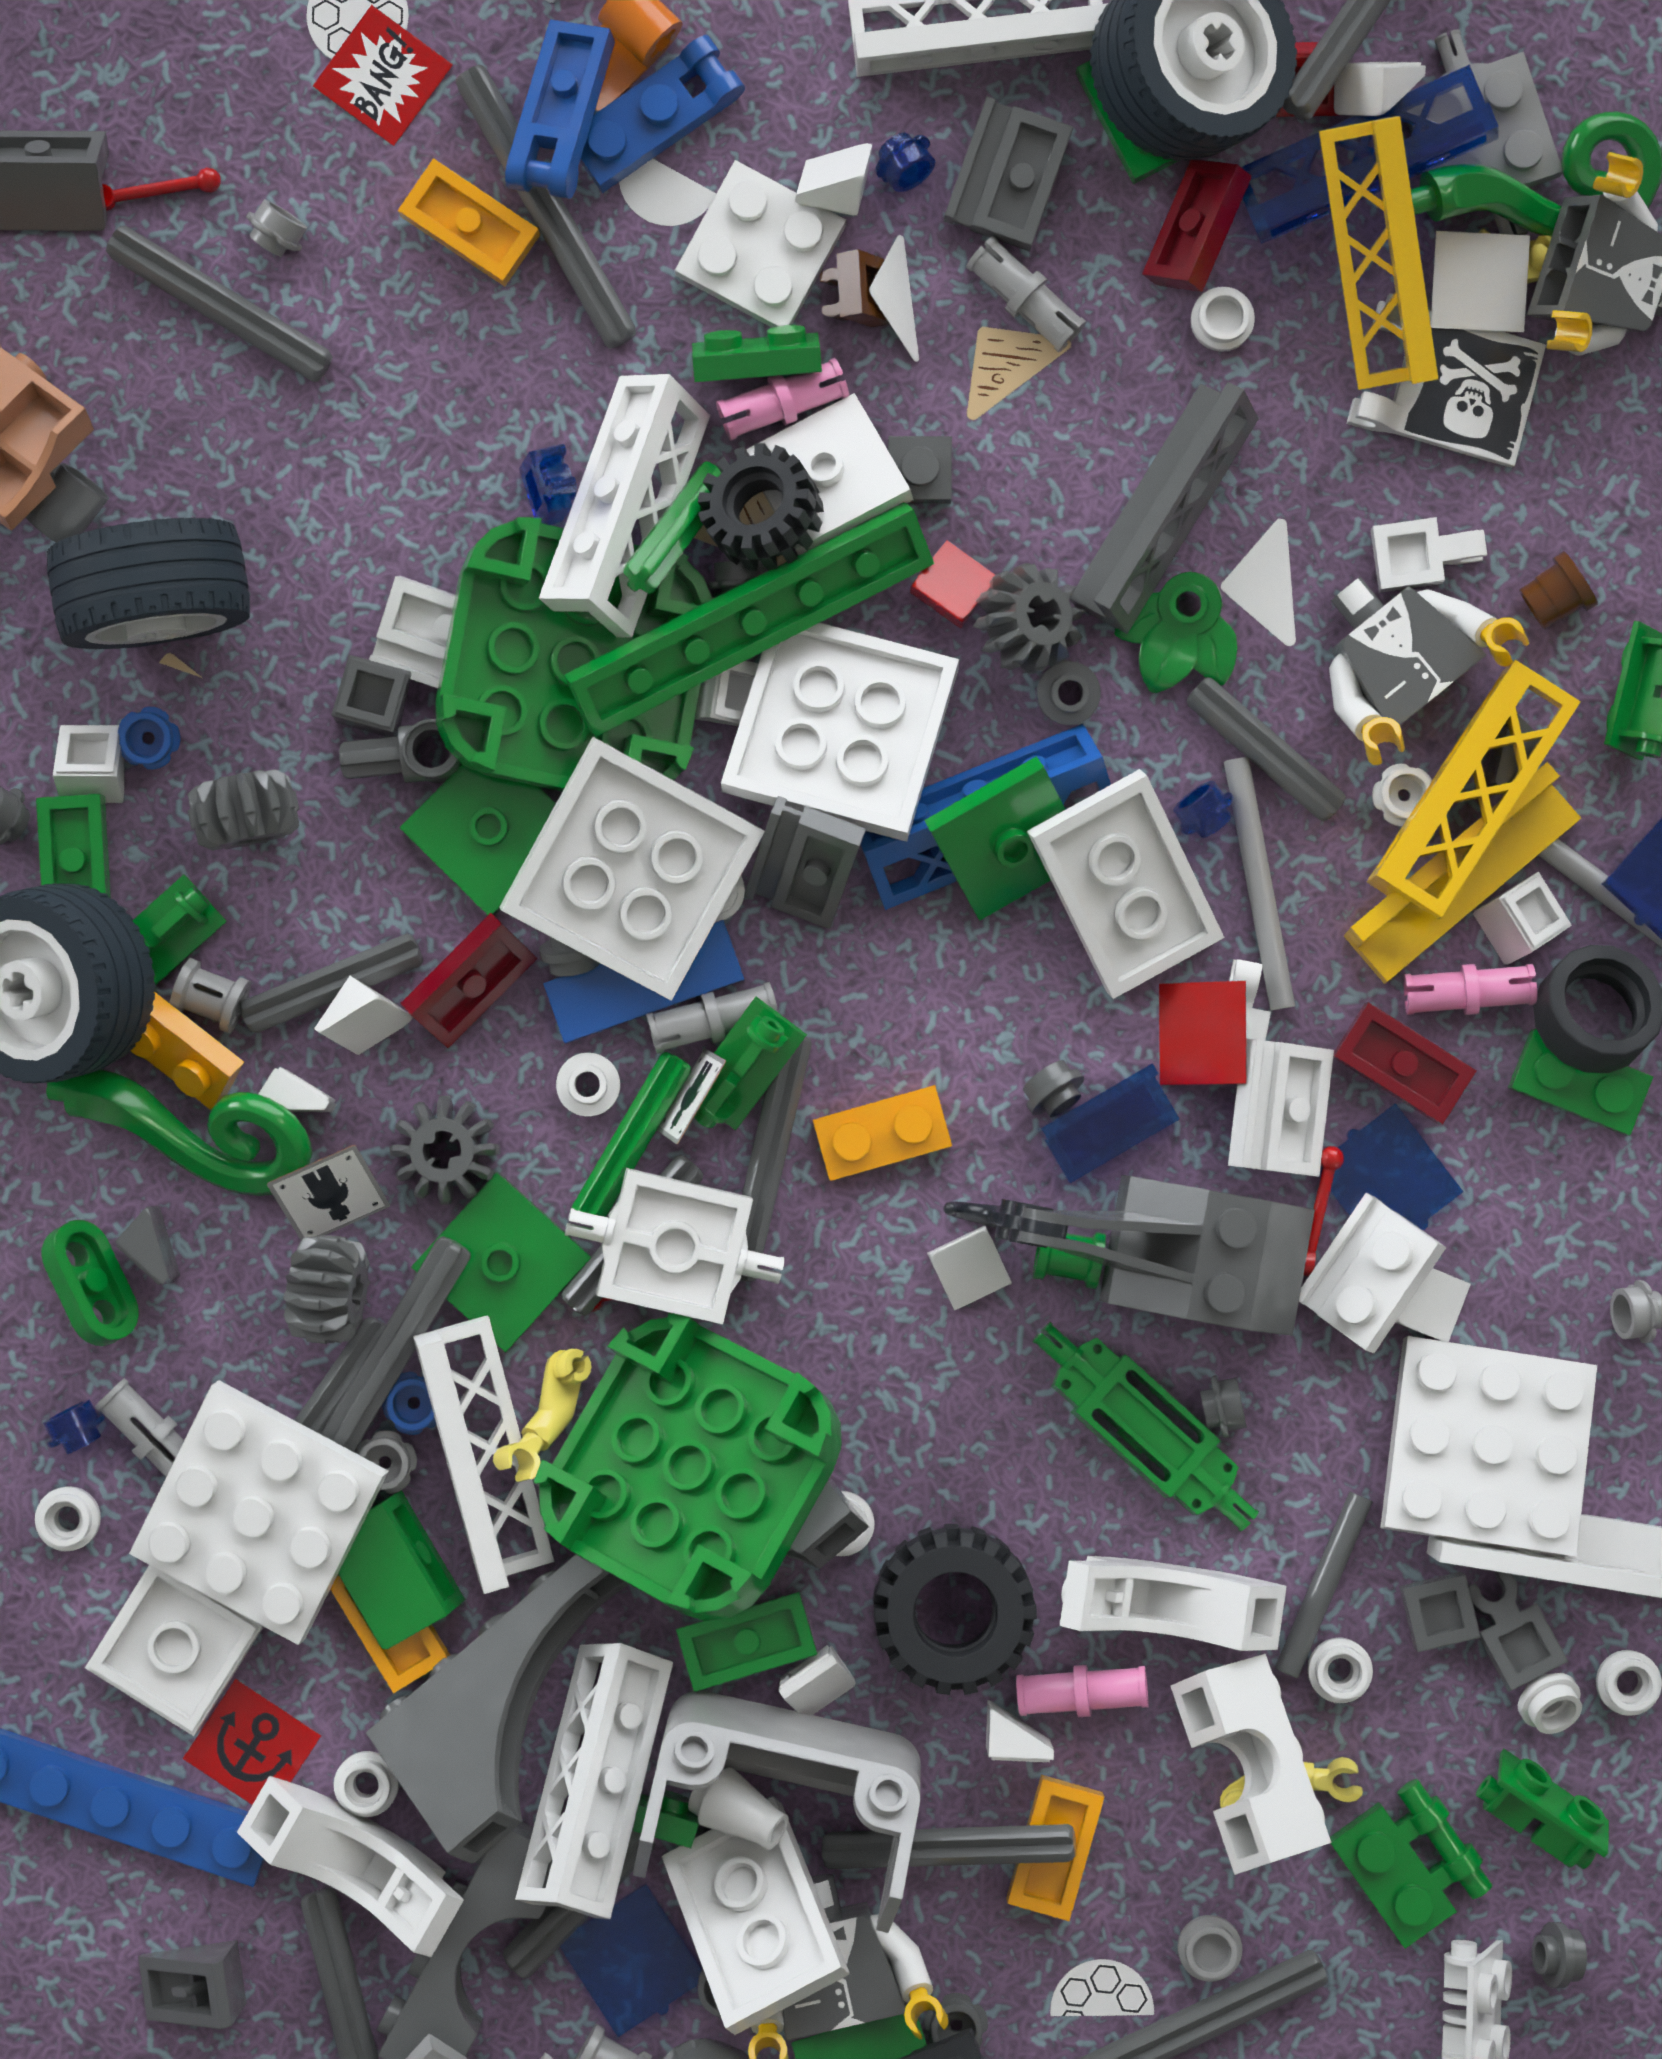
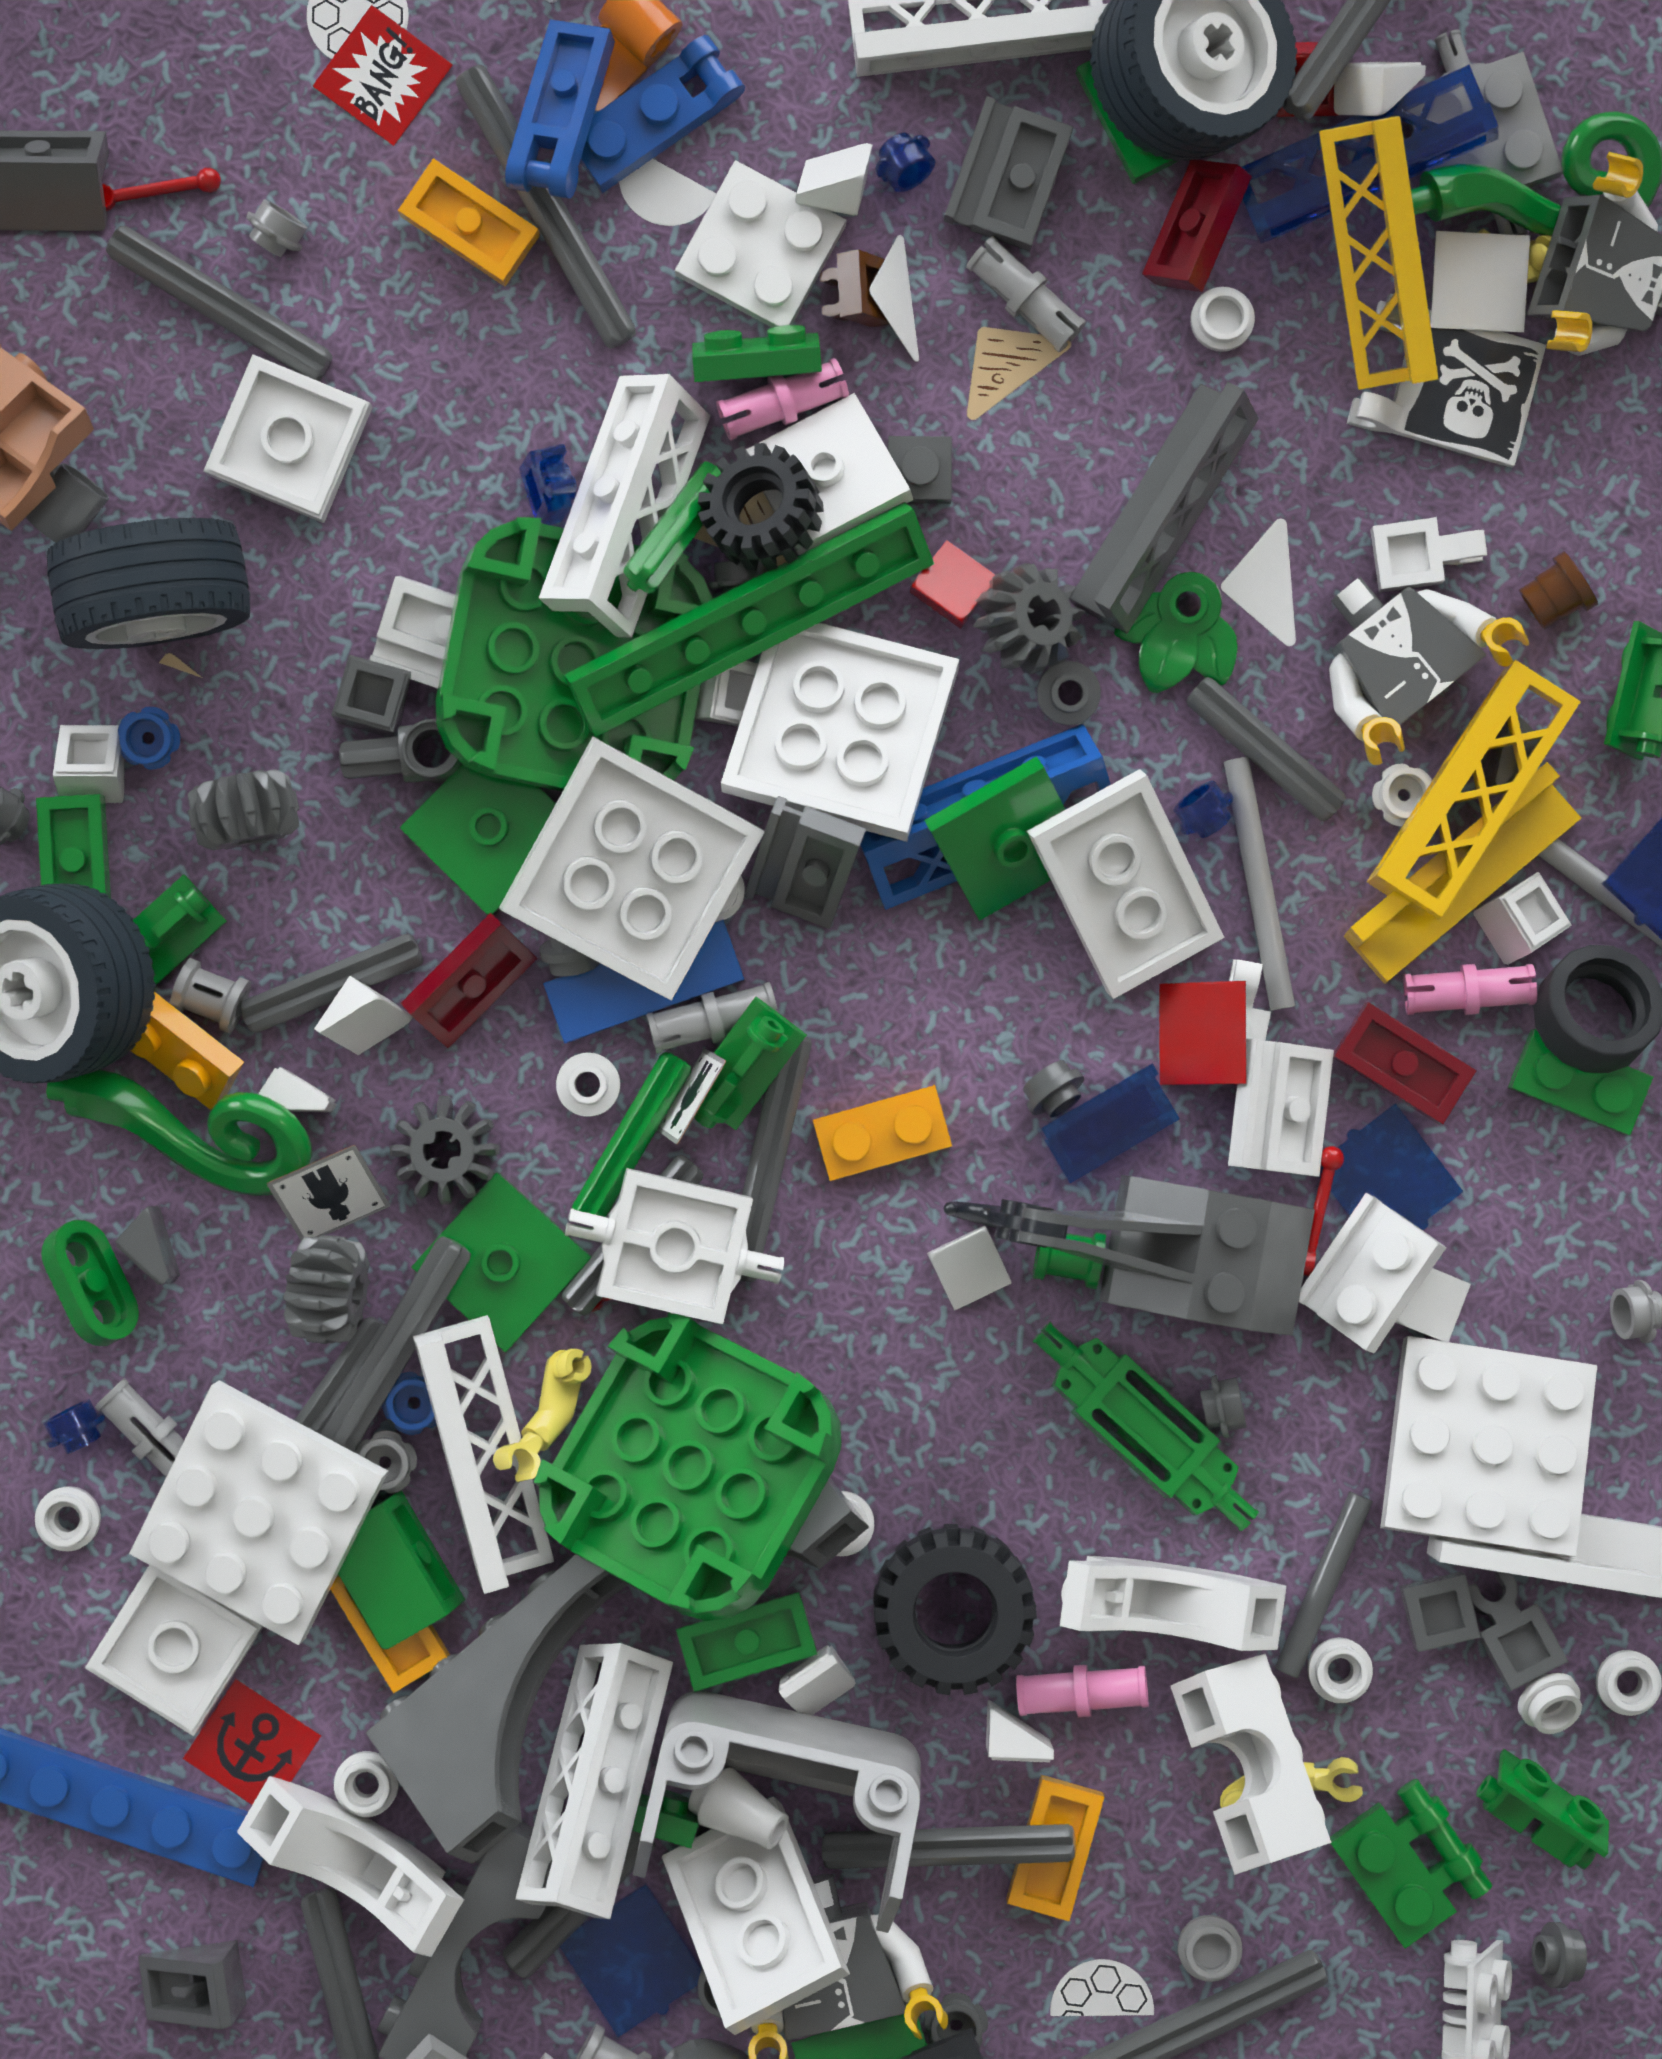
(288, 438): none -> white plate

